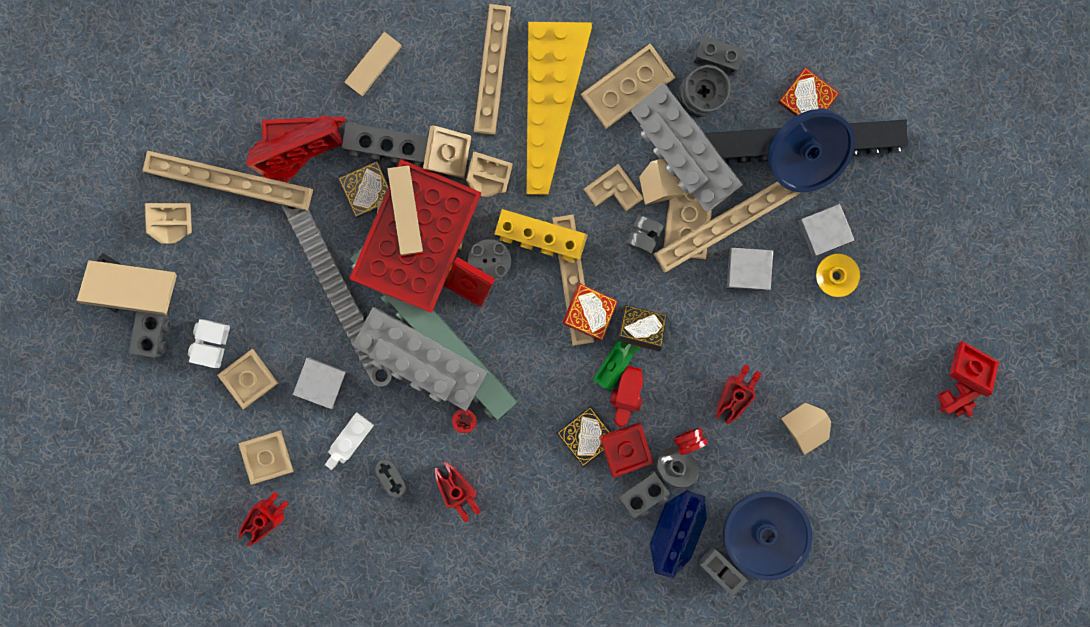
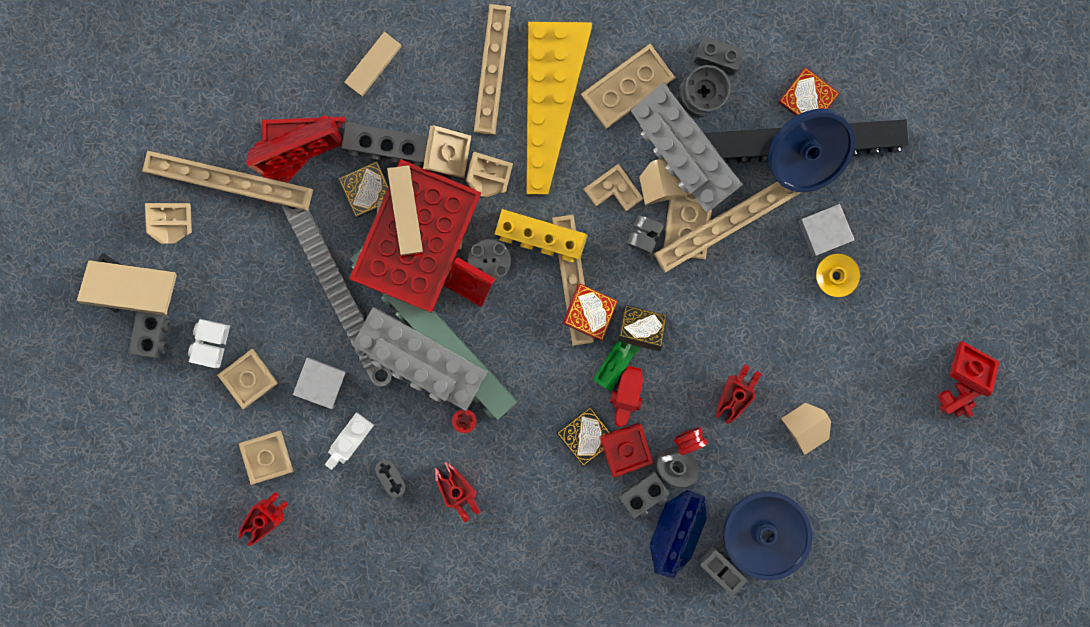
(749, 269): flat silver piece -> none

